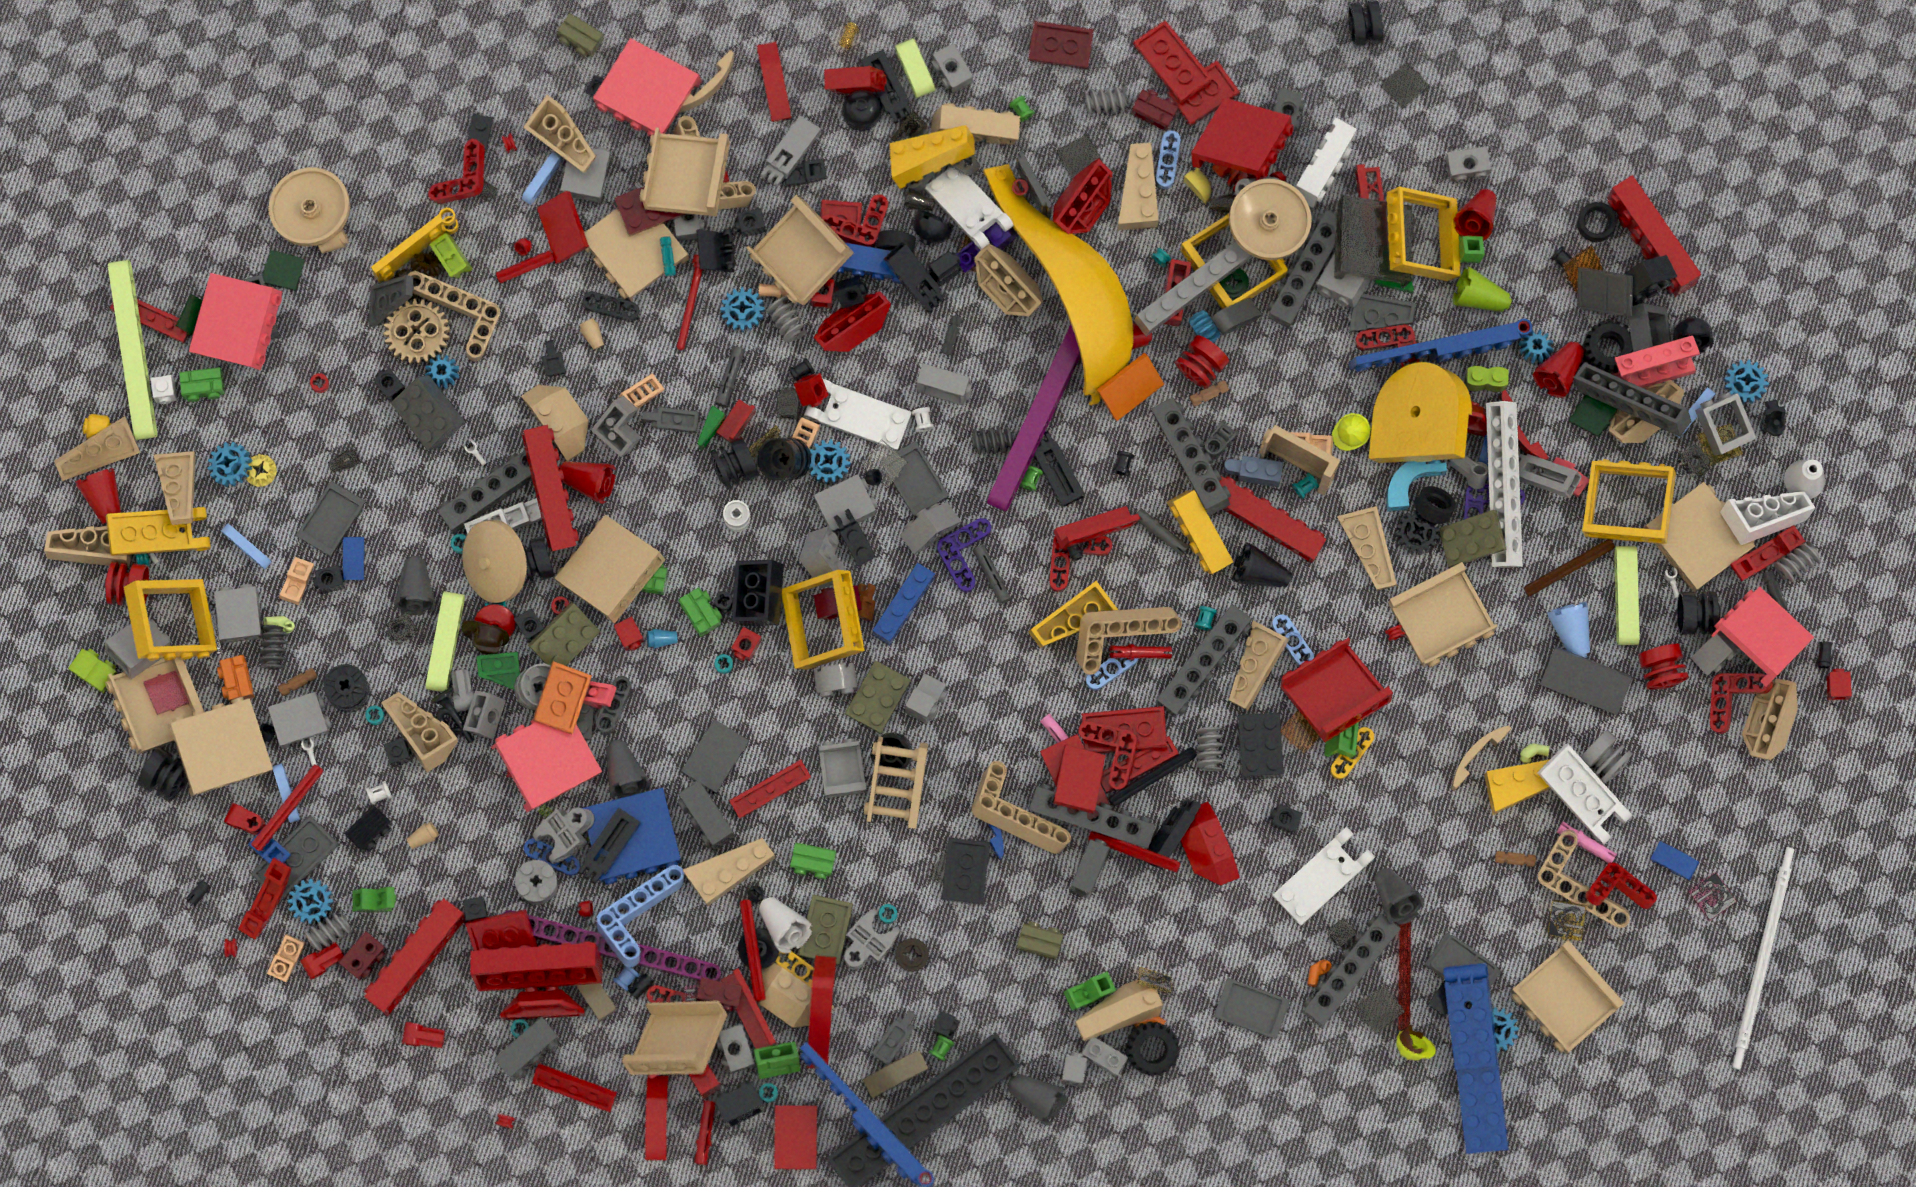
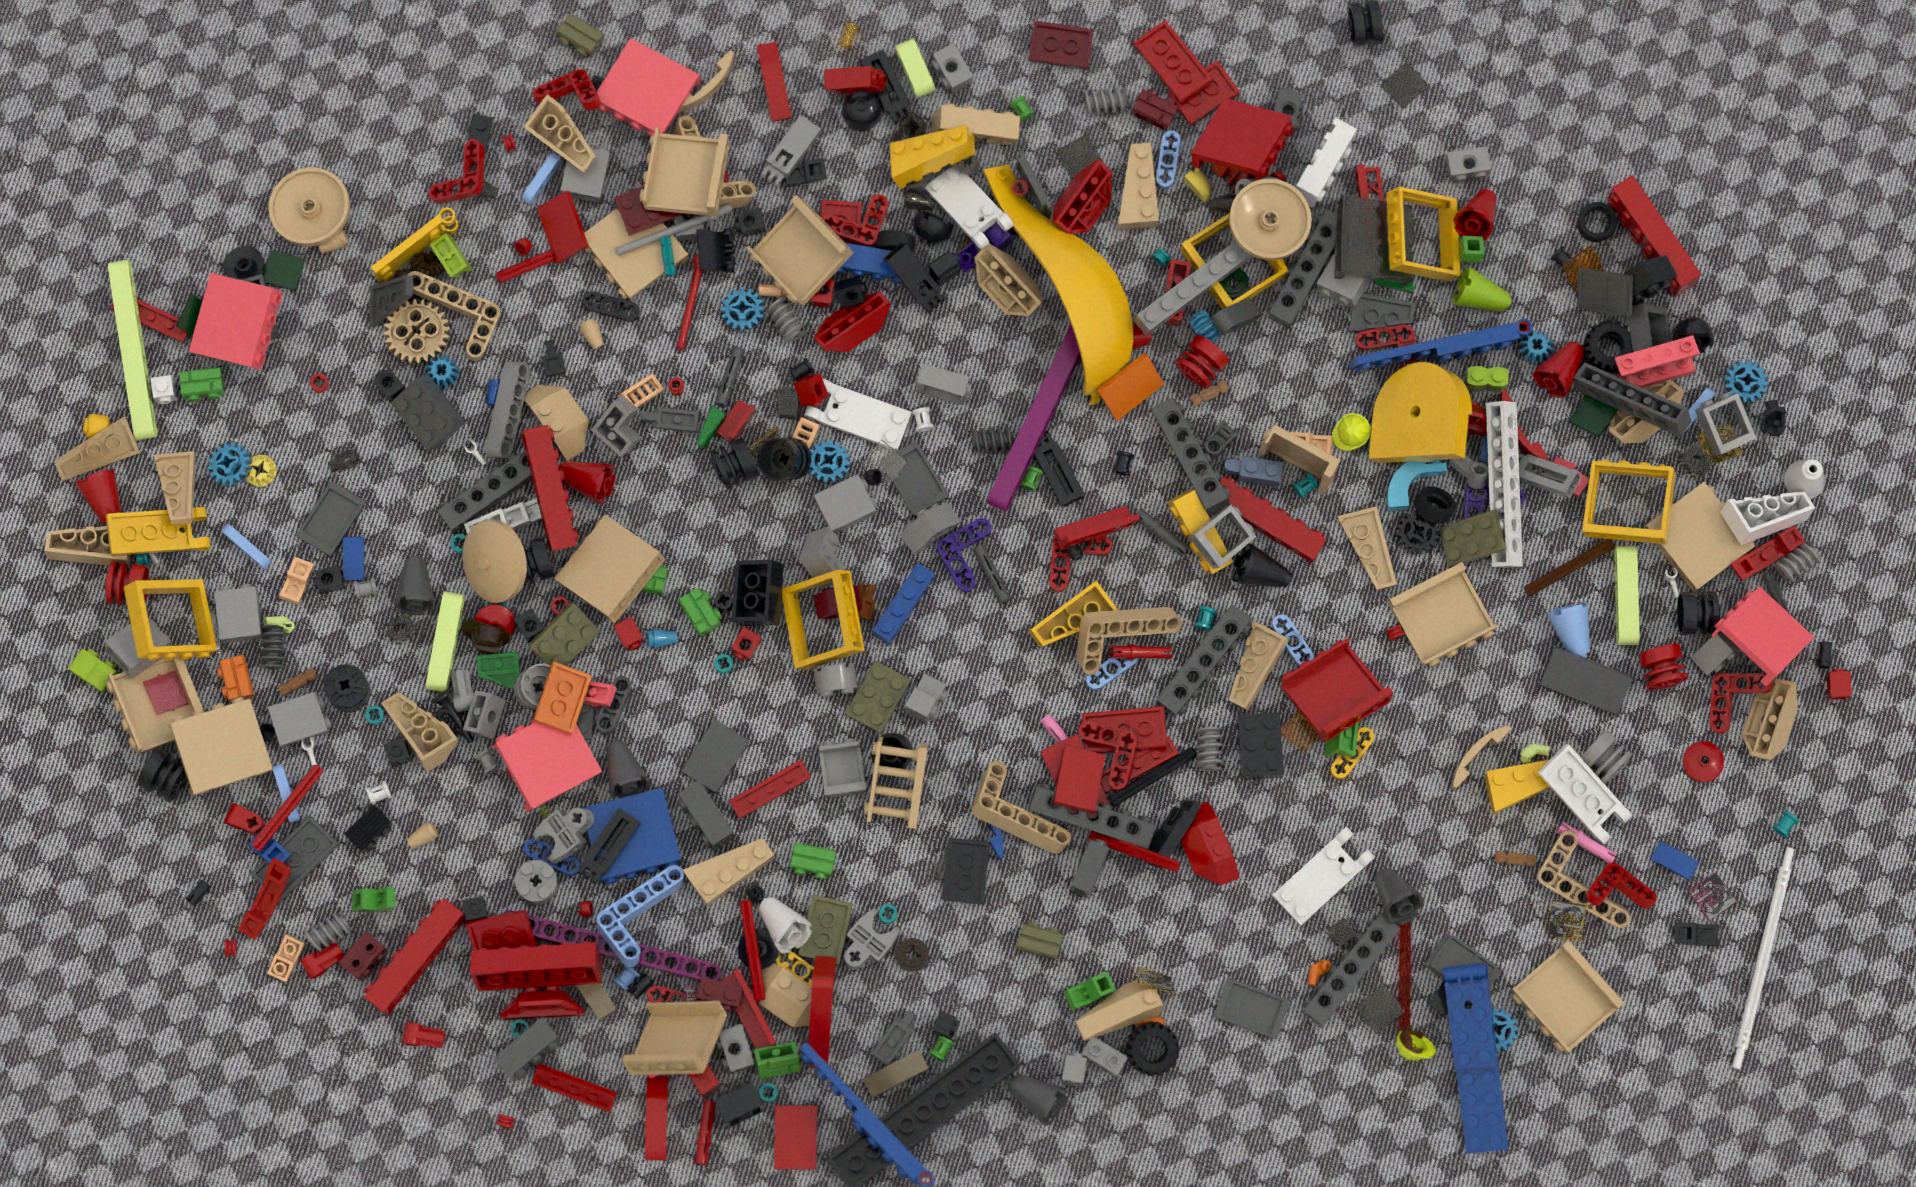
(243, 257): none -> black dish
(307, 910): dark azure gear -> none
(365, 588): none -> light grey bush
(487, 761): none -> light grey bush
(493, 386): none -> blue pin
(507, 409): none -> light grey beam
(570, 84): none -> red beam
(672, 230): none -> light grey bar
(672, 383): none -> red pin
(736, 516): white wheel -> none
(855, 539): black hinge -> none
(951, 335): dark grey axle -> none
(1208, 549): none -> light grey window
(1294, 815): black brick -> none
(1696, 769): none -> red dish
(1696, 934): none -> black slope
(1785, 824): none -> teal bush

